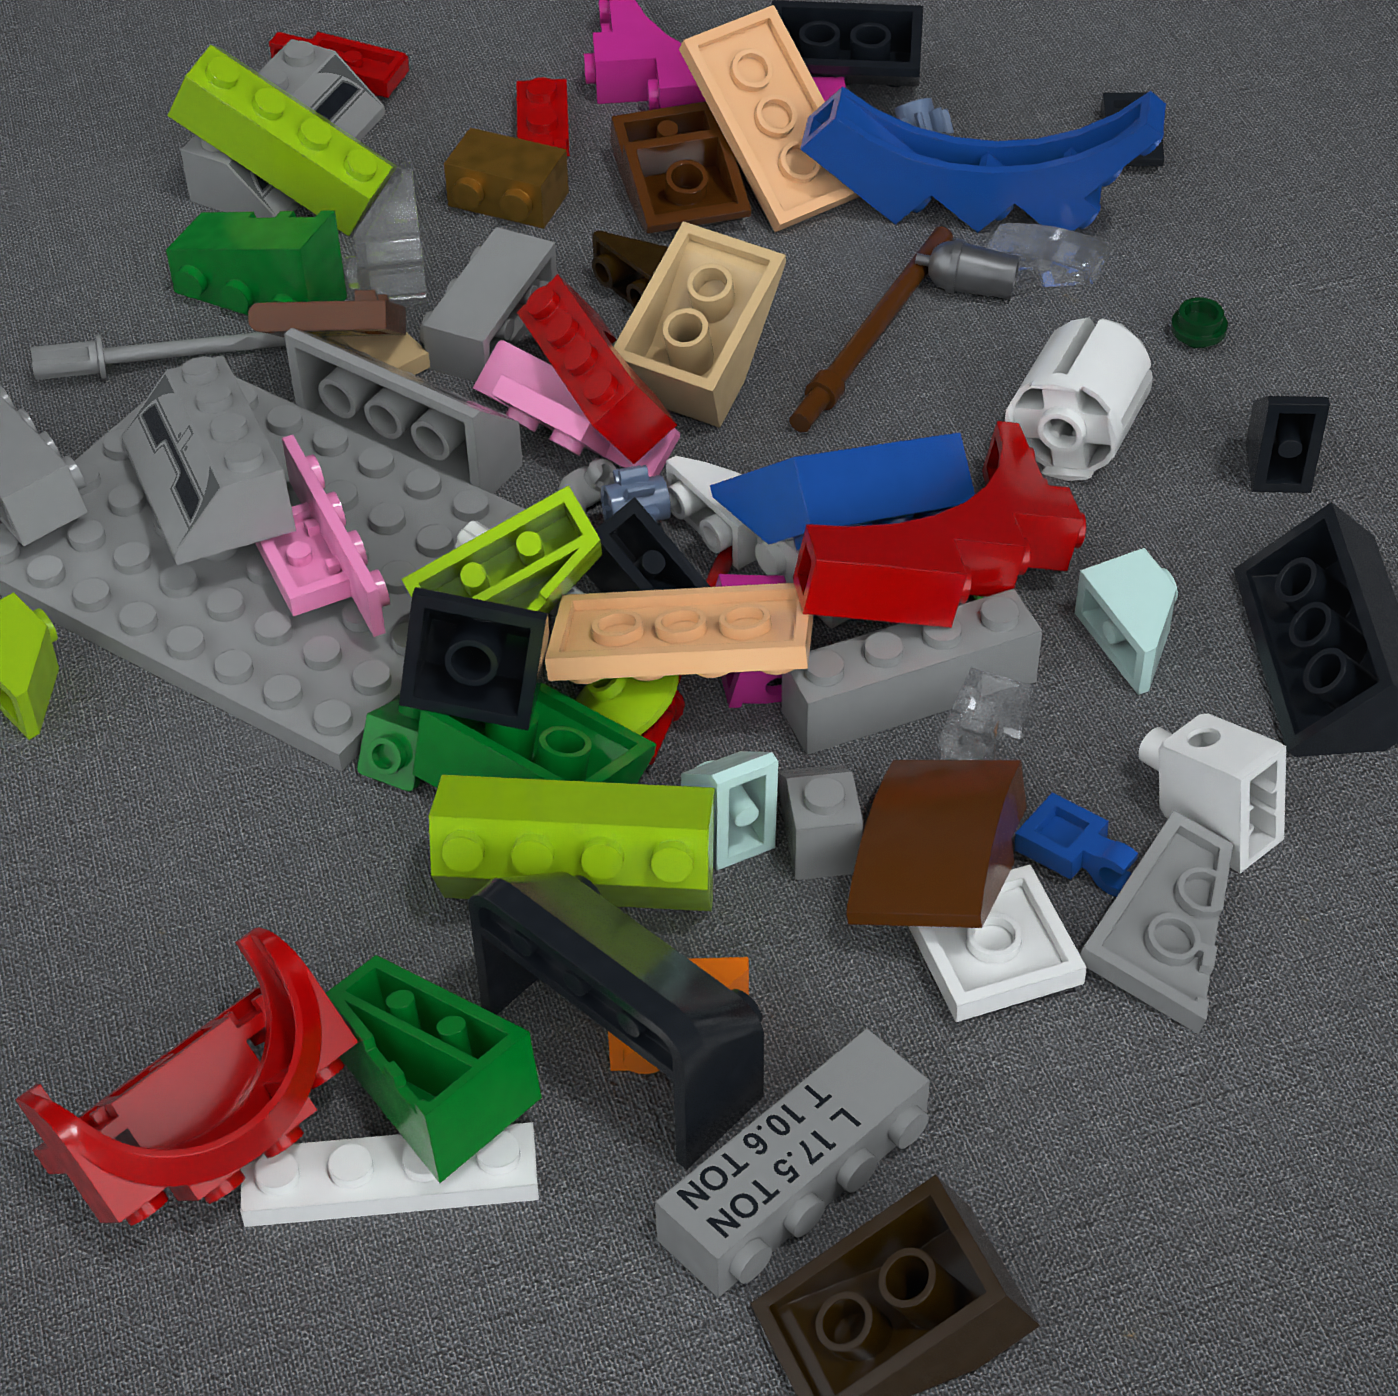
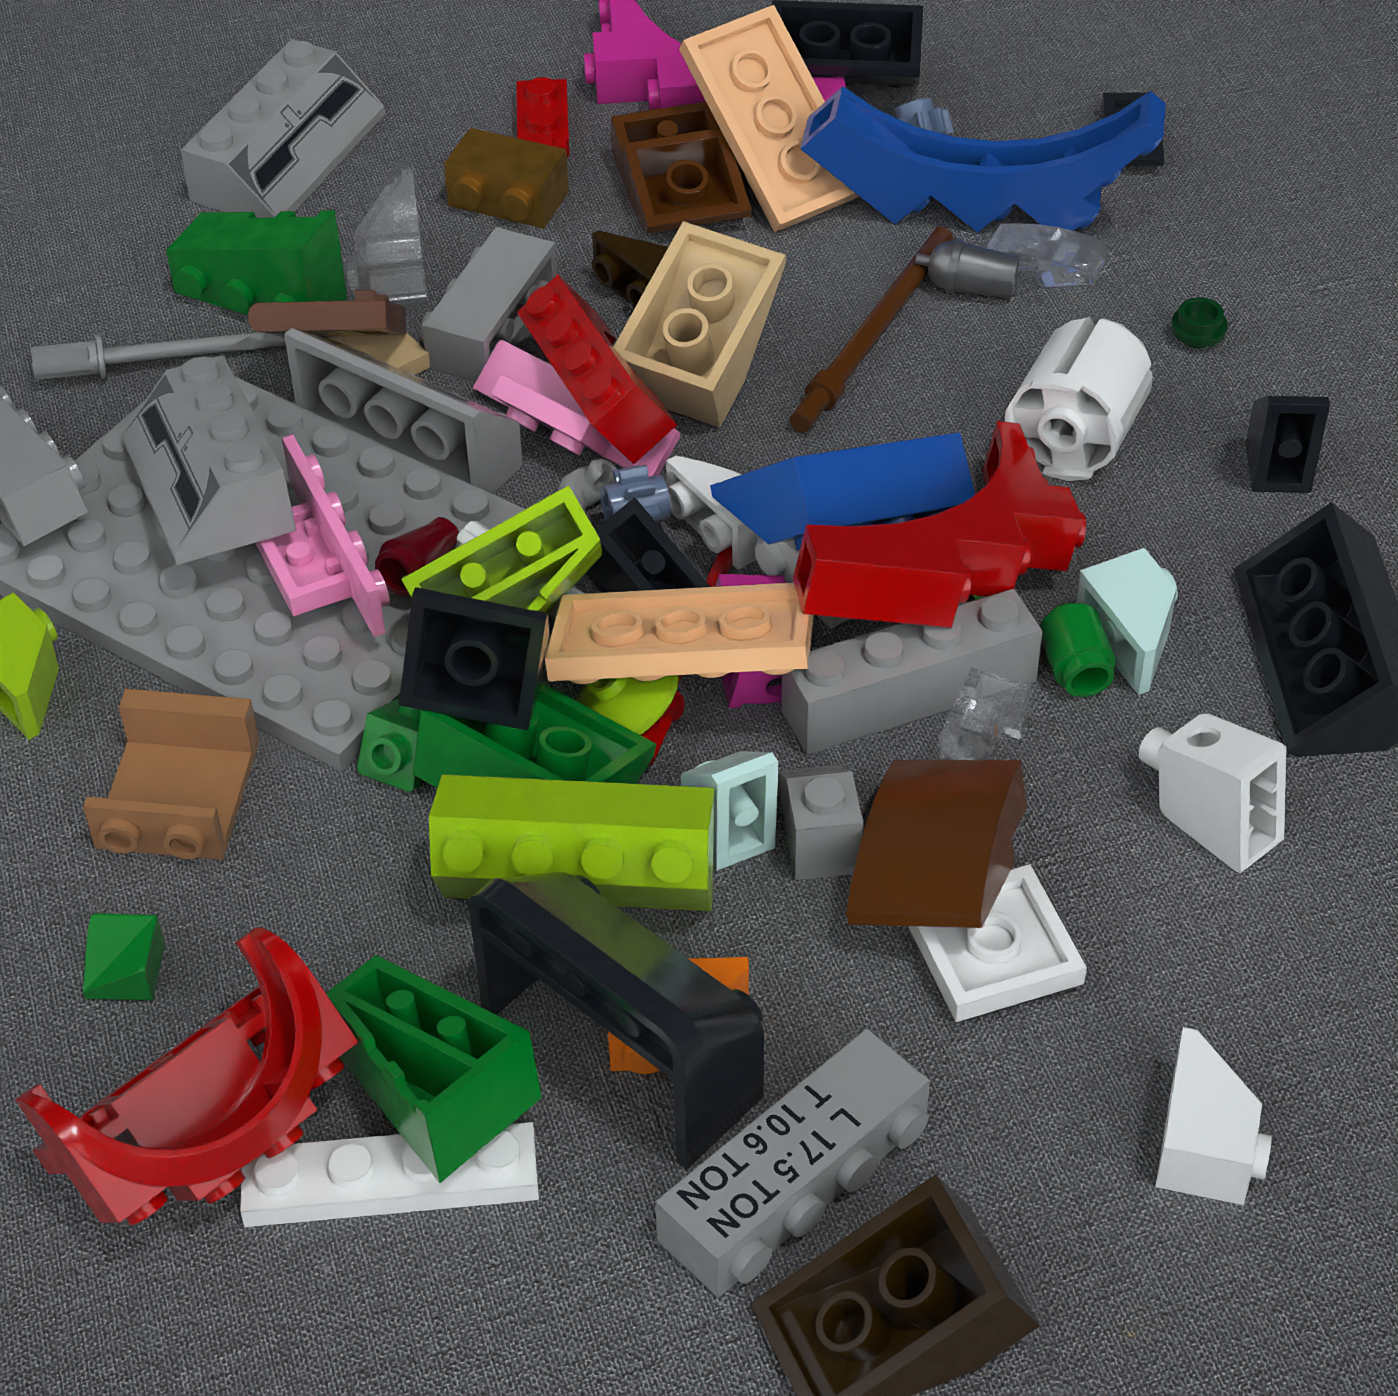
(122, 956): none -> green slope
(177, 775): none -> medium nougat panel
(279, 138): lime slope -> none
(376, 66): red hinge -> none
(413, 551): none -> dark red cone
(1073, 838): blue plate -> none
(1078, 649): none -> green brick
(1165, 923): light grey wing -> none
(1210, 1127): none -> white slope

